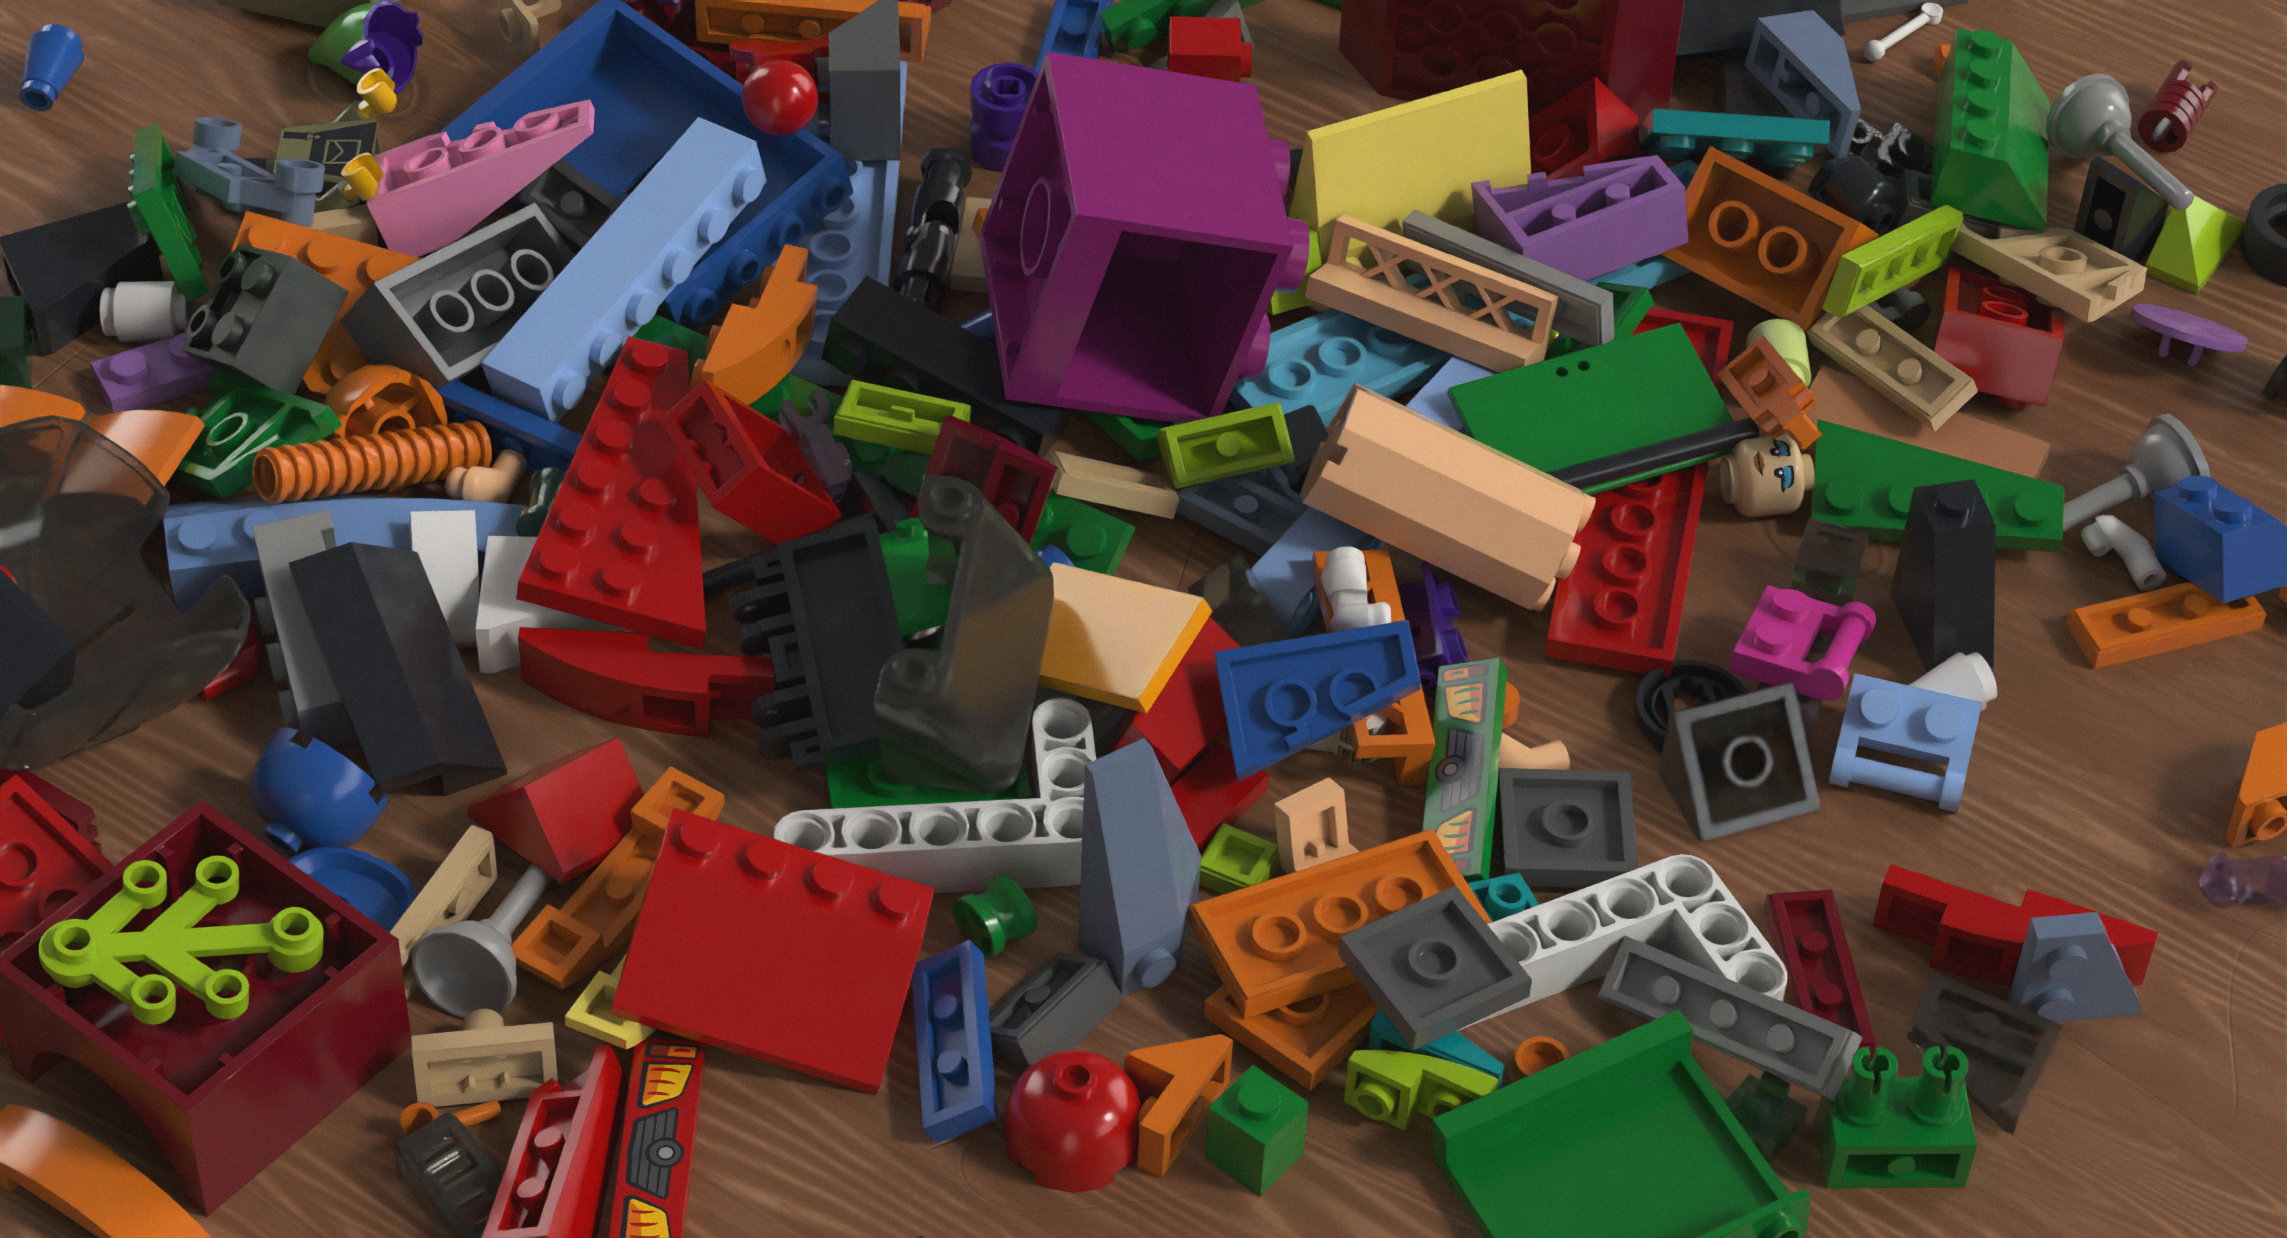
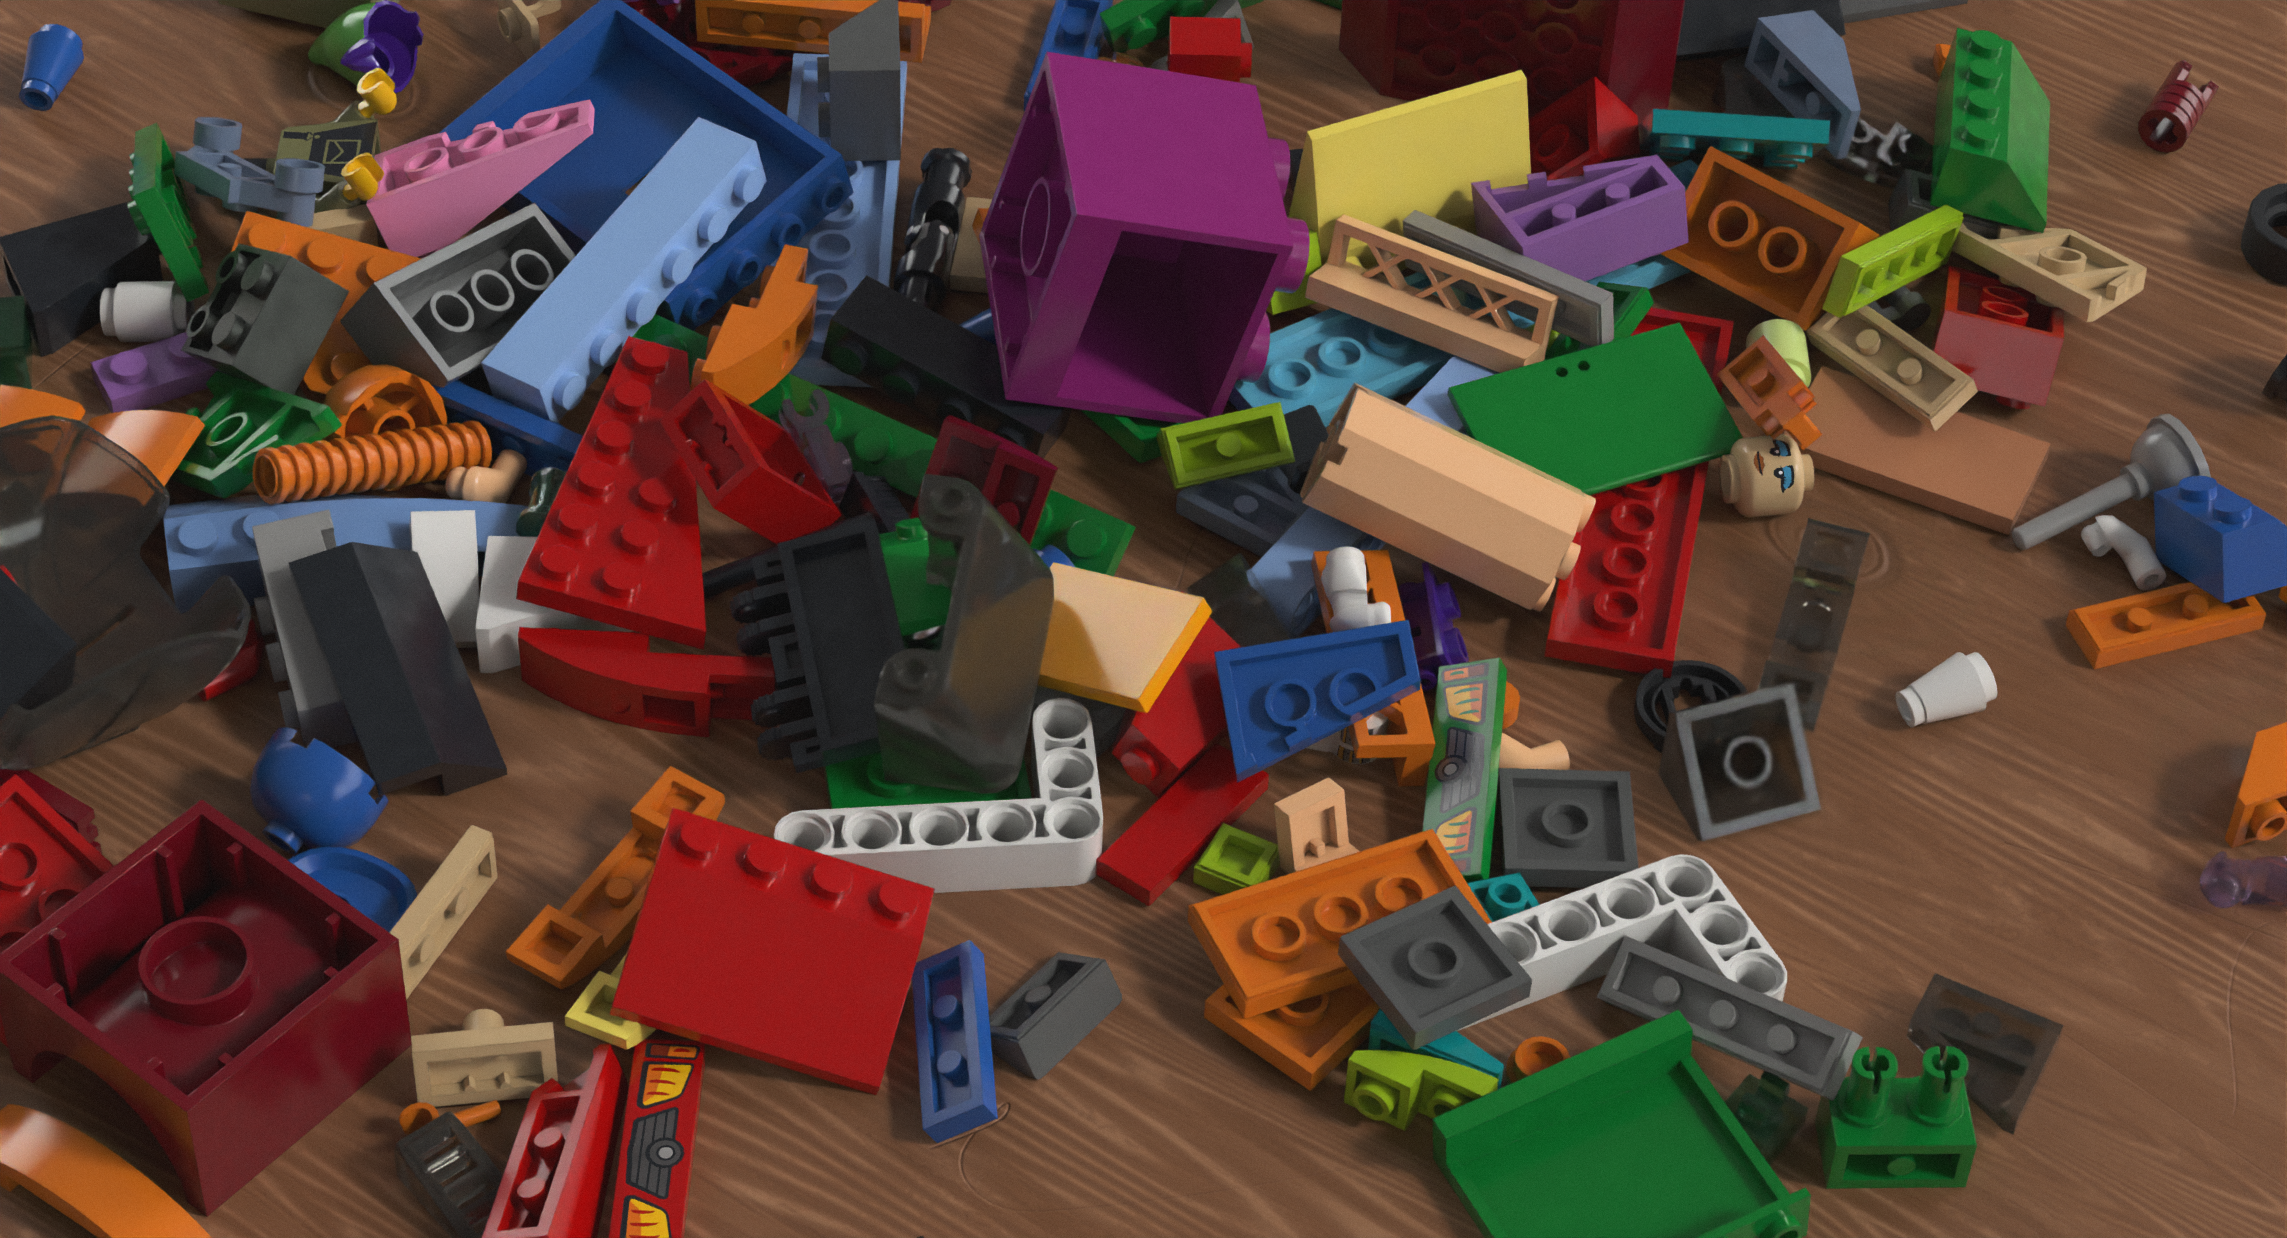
(172, 943): lime plant -> none
(473, 961): light grey piece -> none
(566, 811): red slope -> none
(570, 201): dark grey slope -> none
(779, 82): red piece -> none
(894, 417): lime tile -> none
(995, 916): green wheel -> none
(997, 107): dark purple wheel -> none
(1073, 1120): red cylinder -> none
(1113, 485): tan tile -> none
(1135, 869): sand blue wedge -> none
(1175, 1091): orange slope -> none
(1256, 1130): green brick -> none
(1657, 454): black bar -> none
(1783, 634): dark pink plate -> none
(1818, 960): dark red tile -> none
(1856, 191): black head -> none
(1870, 481): green wing -> none
(1908, 724): light blue plate -> none
(1930, 14): white hinge -> none
(1947, 573): black slope -> none
(1985, 935): red slope -> none
(2072, 971): sand blue wing -> none
(2095, 121): light grey piece -> none
(2120, 211): black slope -> none
(2189, 329): medium lavender piece -> none
(2193, 245): lime slope -> none

